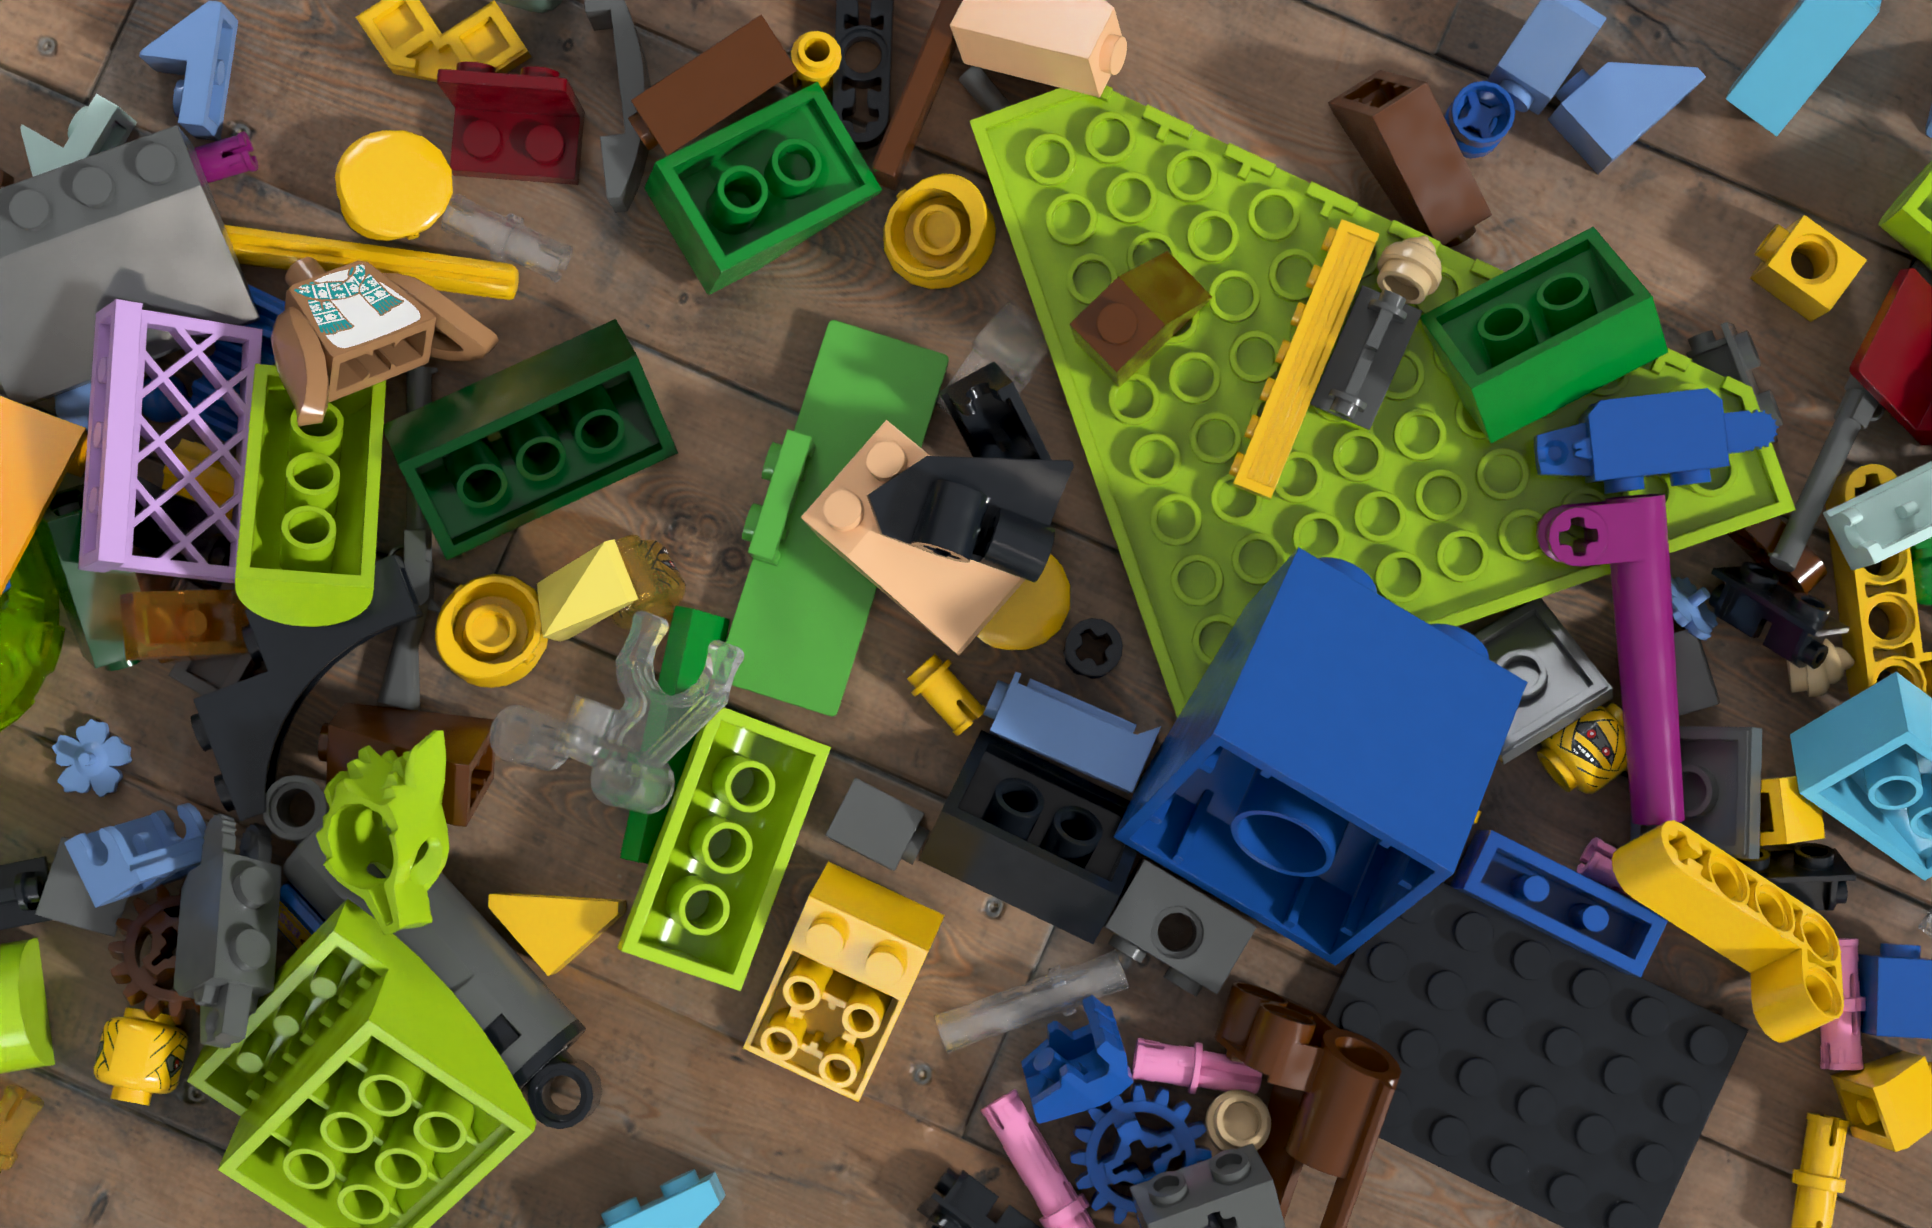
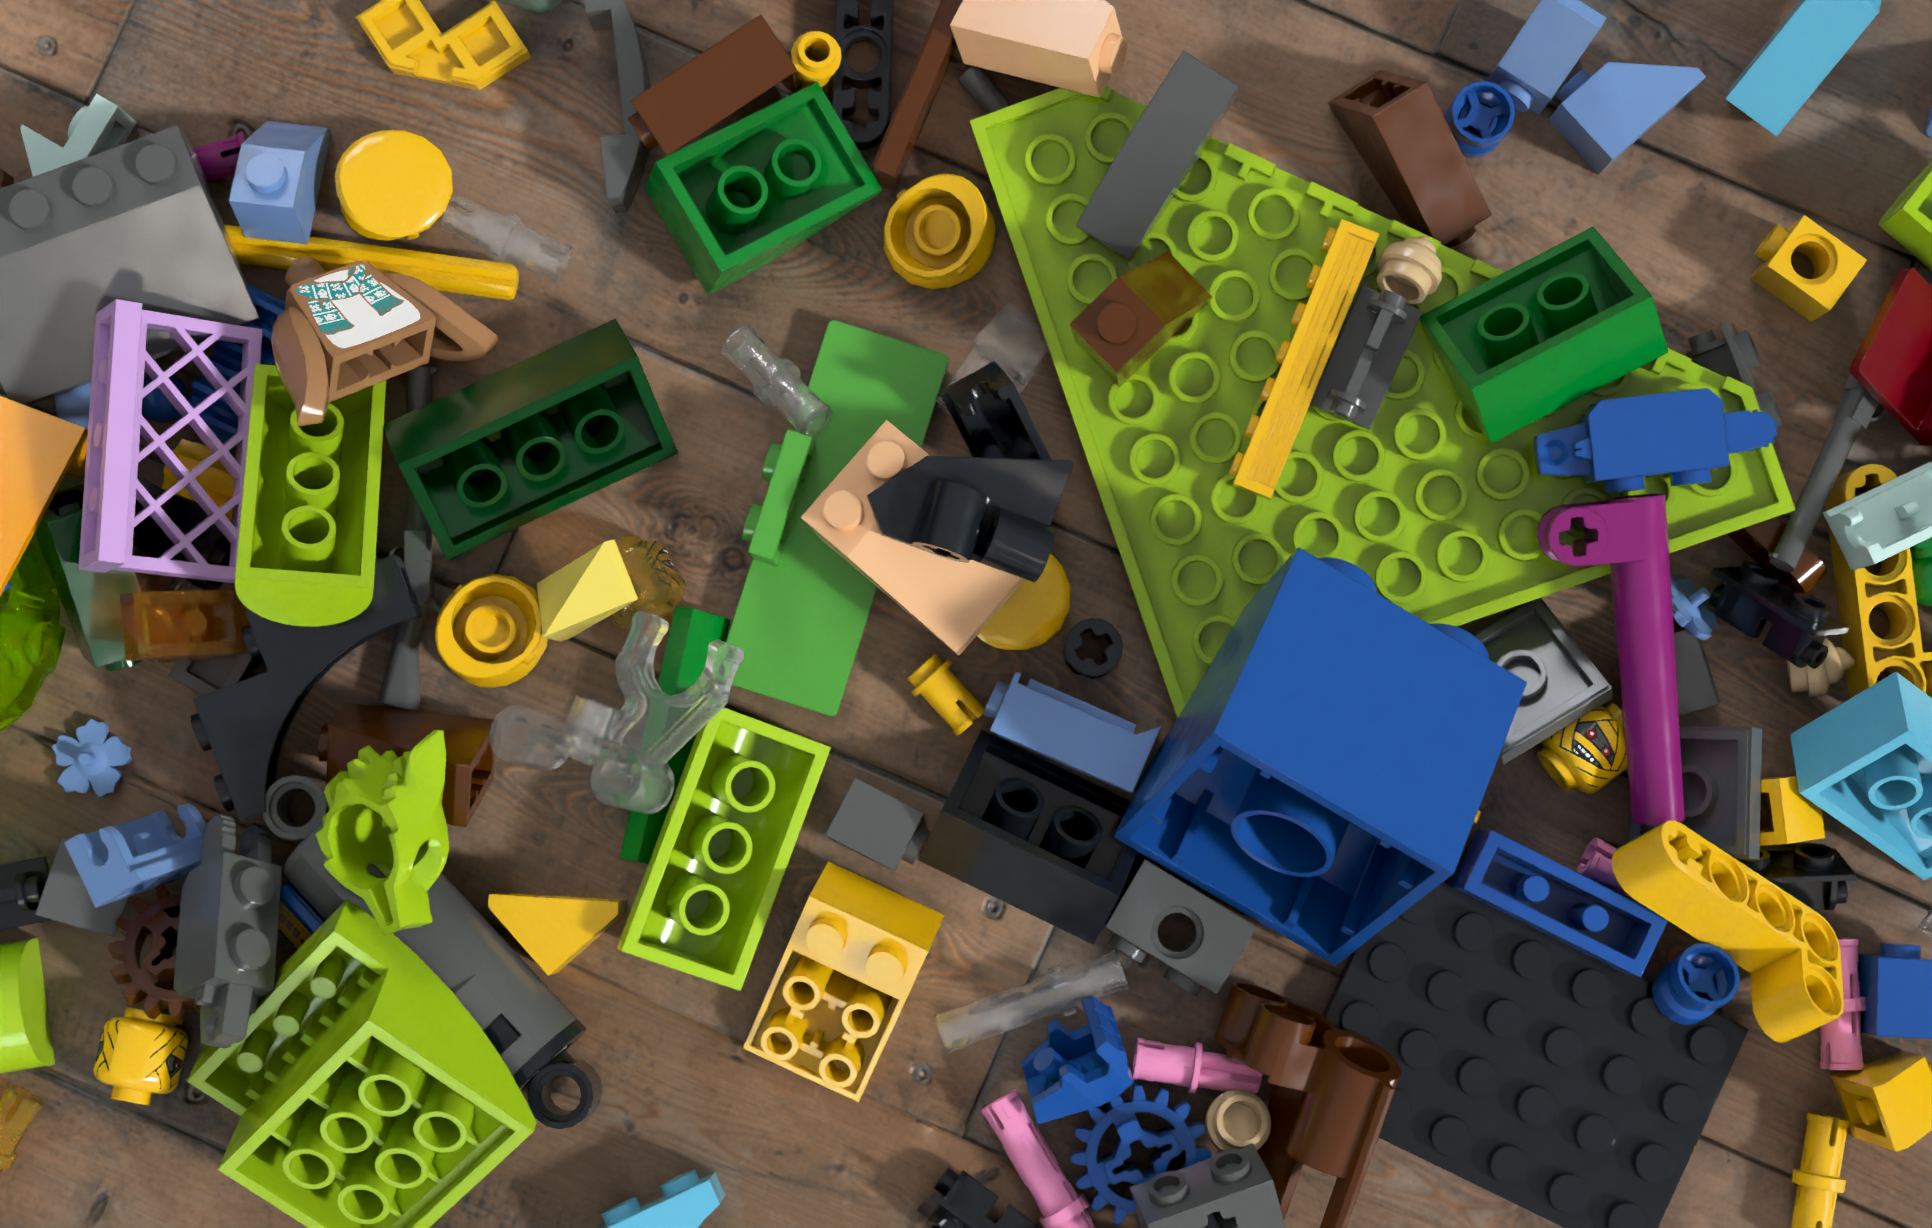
(203, 52): medium blue slope -> none
(279, 181): none -> medium blue slope
(513, 124): dark red bracket -> none
(776, 381): none -> clear pin
(1157, 155): none -> dark grey slope
(1695, 984): none -> blue wheel

